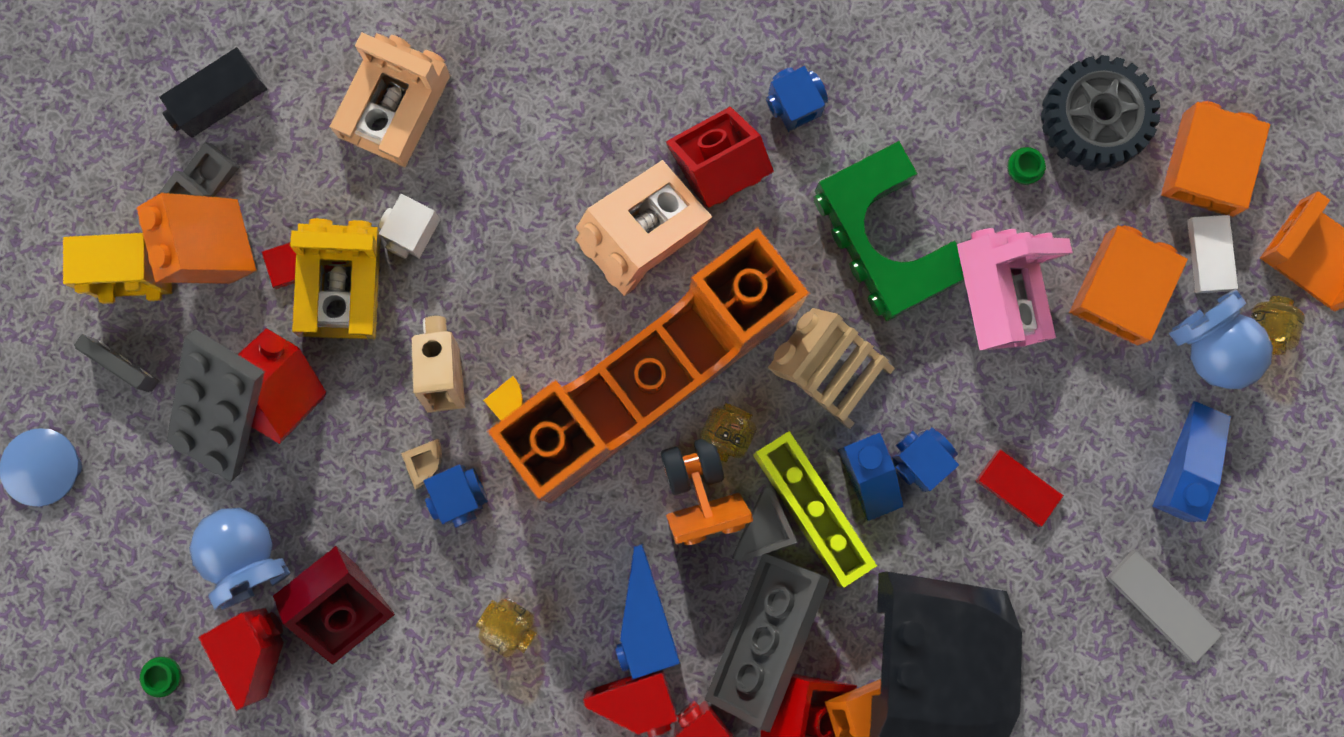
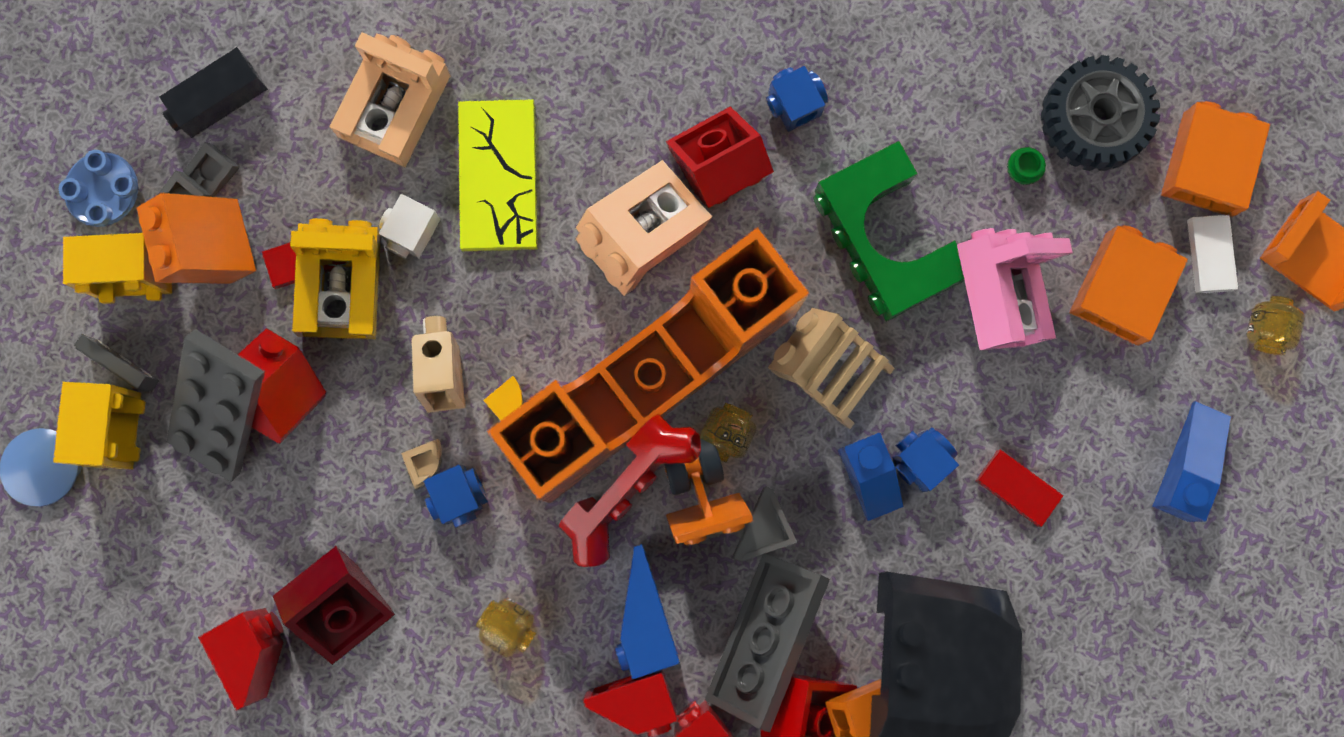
(98, 426): none -> yellow container
(100, 189): none -> medium blue dish
(160, 676): green plate -> none
(234, 553): medium blue tile -> none
(497, 175): none -> neon yellow tile
(589, 520): none -> red plate
(814, 510): neon yellow brick -> none
(1163, 606): light grey tile -> none
(1225, 345): medium blue tile -> none

